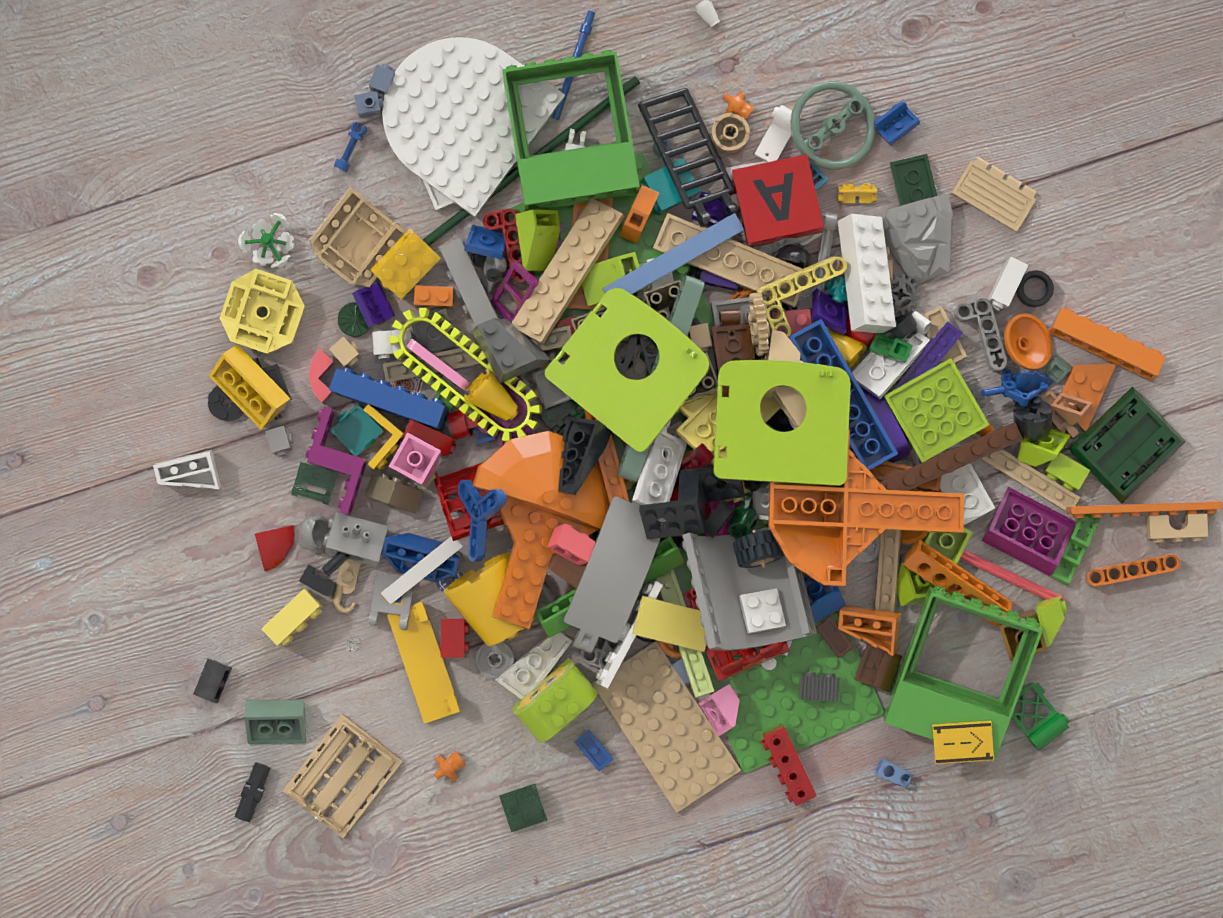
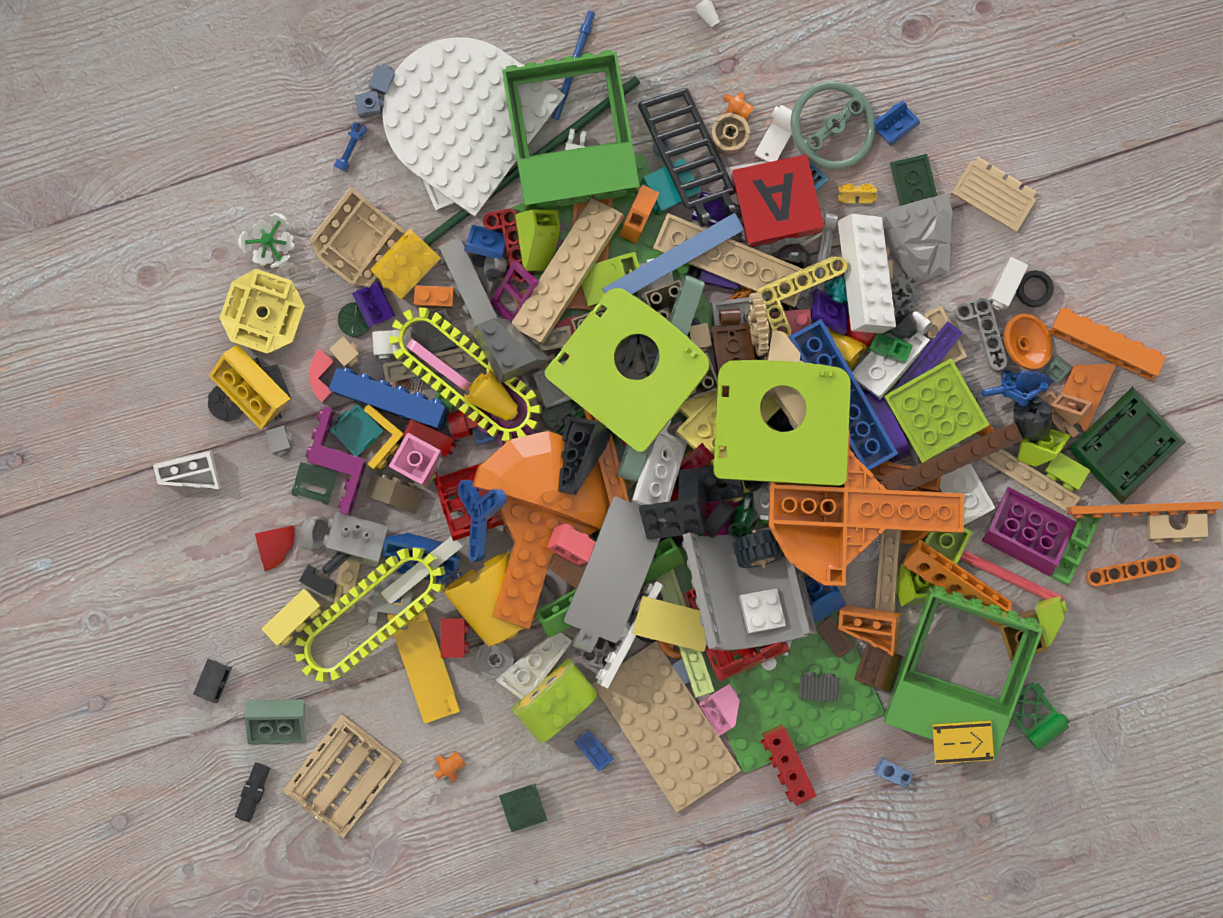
(383, 636): none -> neon yellow piece

